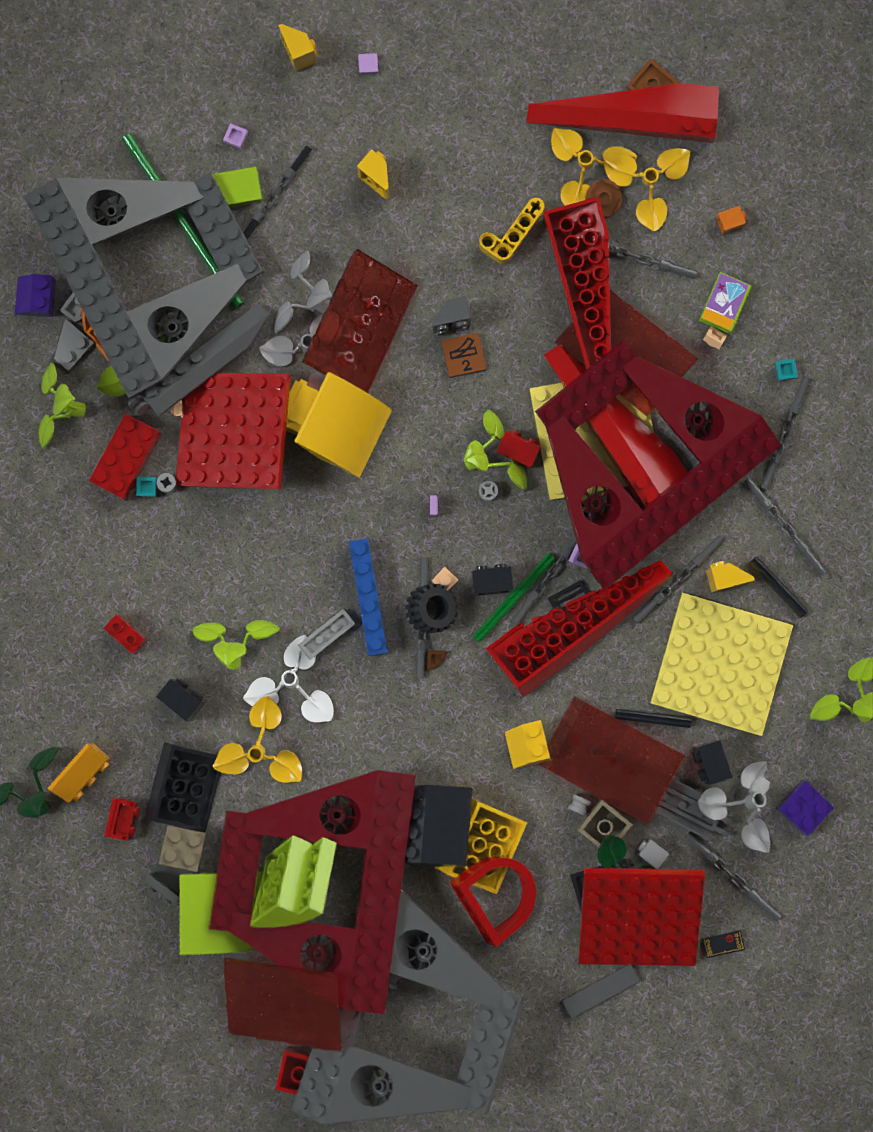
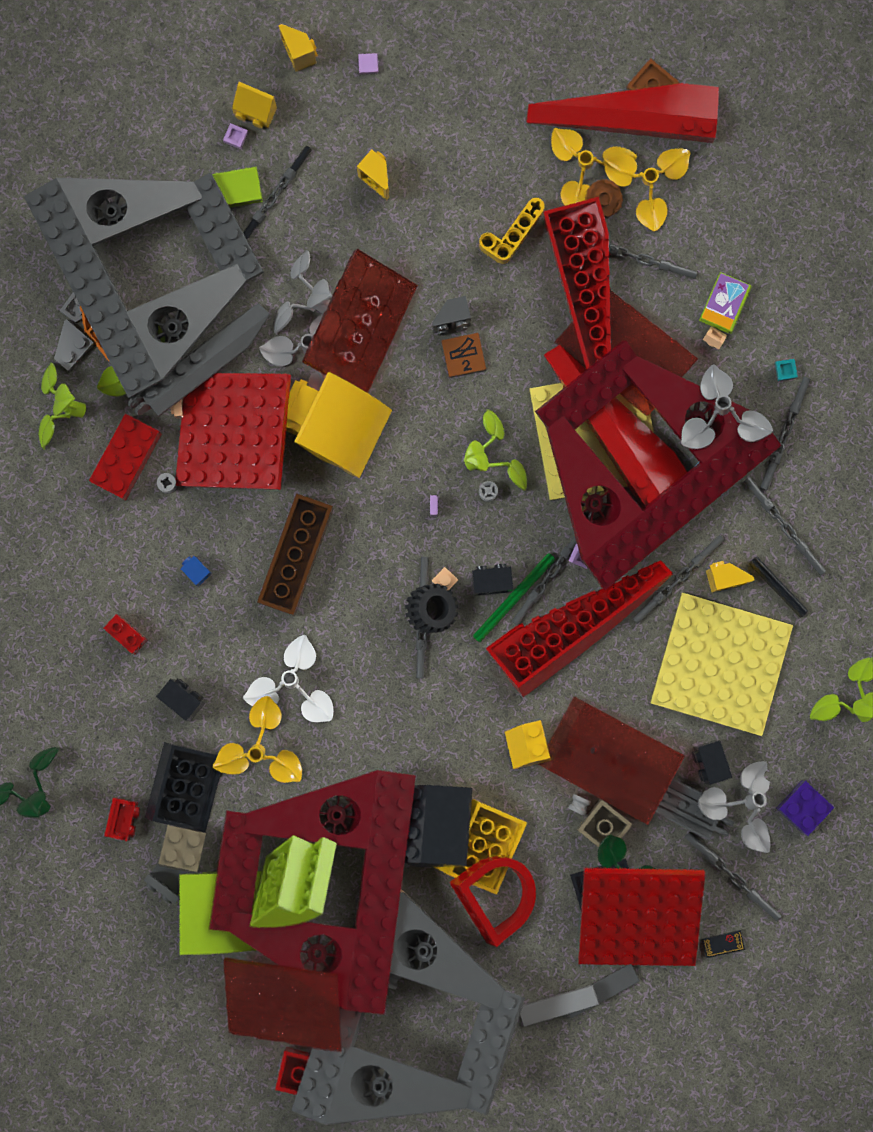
(35, 295): dark purple slope -> none
(80, 773): light orange slope -> none
(135, 149): green piece -> none
(146, 487): teal plate -> none
(195, 570): none -> blue brick
(231, 653): lime plant -> none
(253, 105): none -> yellow slope
(295, 554): none -> reddish brown brick
(326, 634): light grey plate -> none
(368, 597): blue brick -> none
(435, 658): reddish brown tile -> none
(518, 448): red hinge -> none
(555, 604): black tile -> none
(559, 1005): none -> light grey tile
(652, 853): light grey brick -> none
(653, 718): black axle -> none
(719, 385): none -> light grey plant
(731, 220): orange brick -> none

